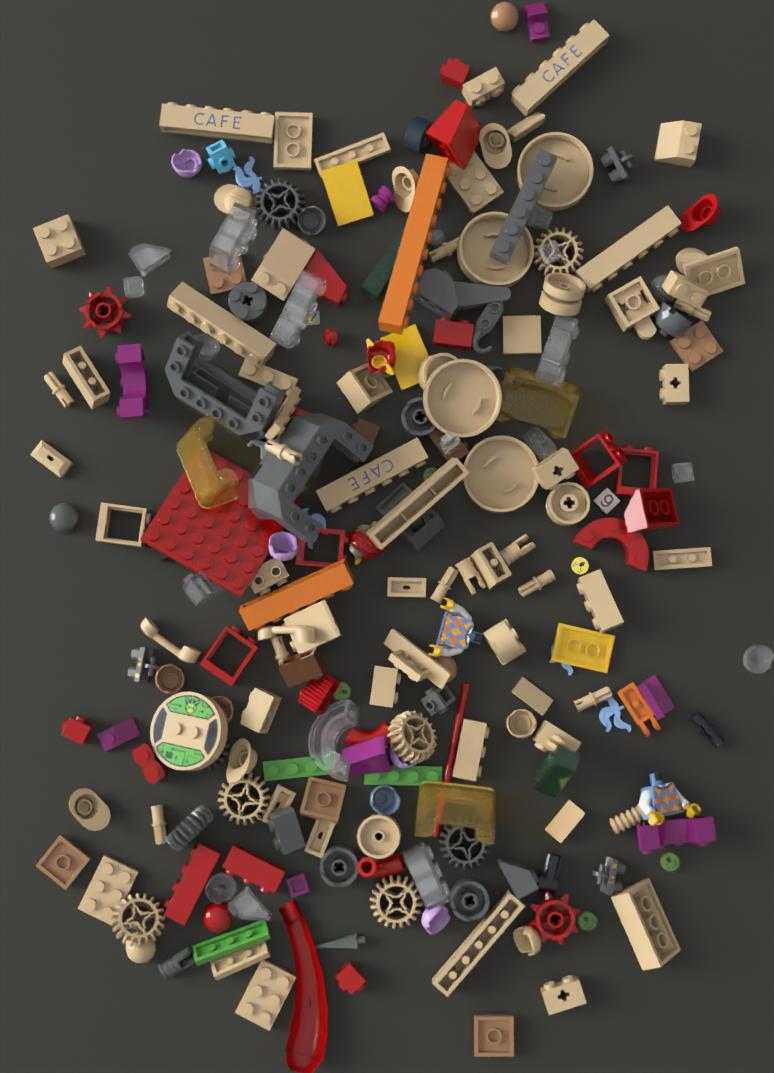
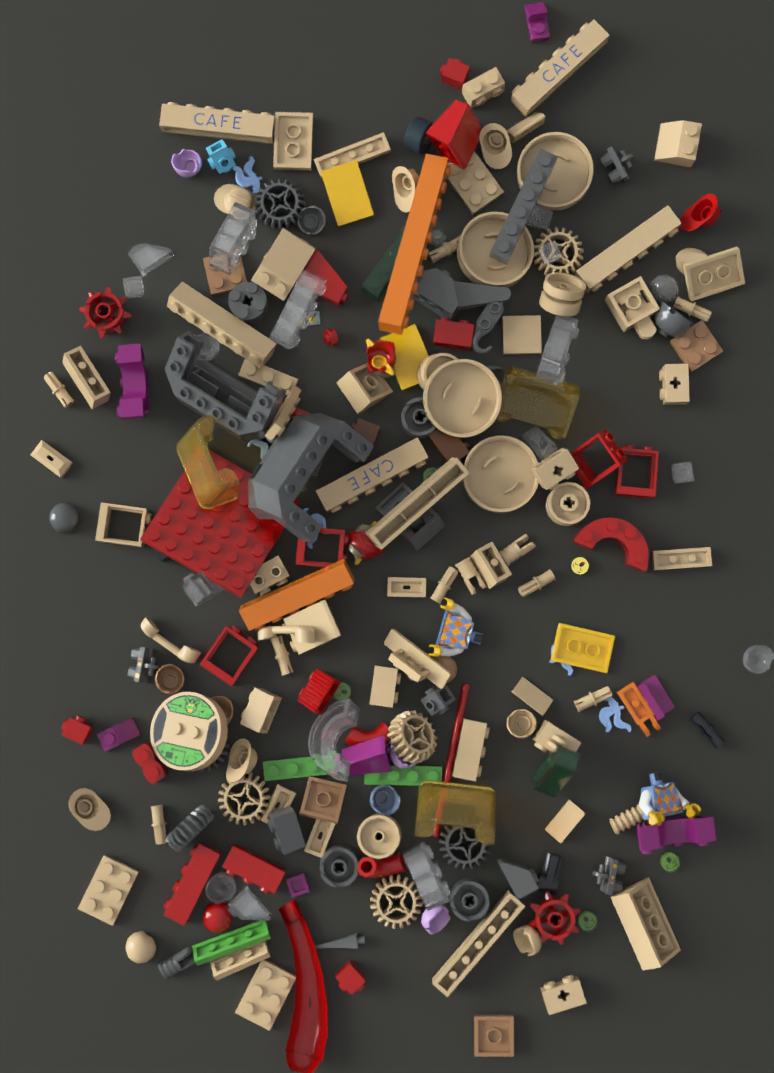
(59, 241): tan brick -> none
(63, 862): medium nougat plate -> none
(133, 904): tan gear -> none
(283, 452): tan pin -> none
(283, 546): lavender hair -> none
(302, 667): reddish brown brick -> none
(382, 199): magenta wheel -> none
(449, 443): clear slope -> none
(504, 16): medium nougat hair -> none
(504, 642): tan brick -> none
(599, 601): tan brick -> none
(606, 501): white tile -> none
(651, 510): red slope -> none
(685, 289): tan brick -> none

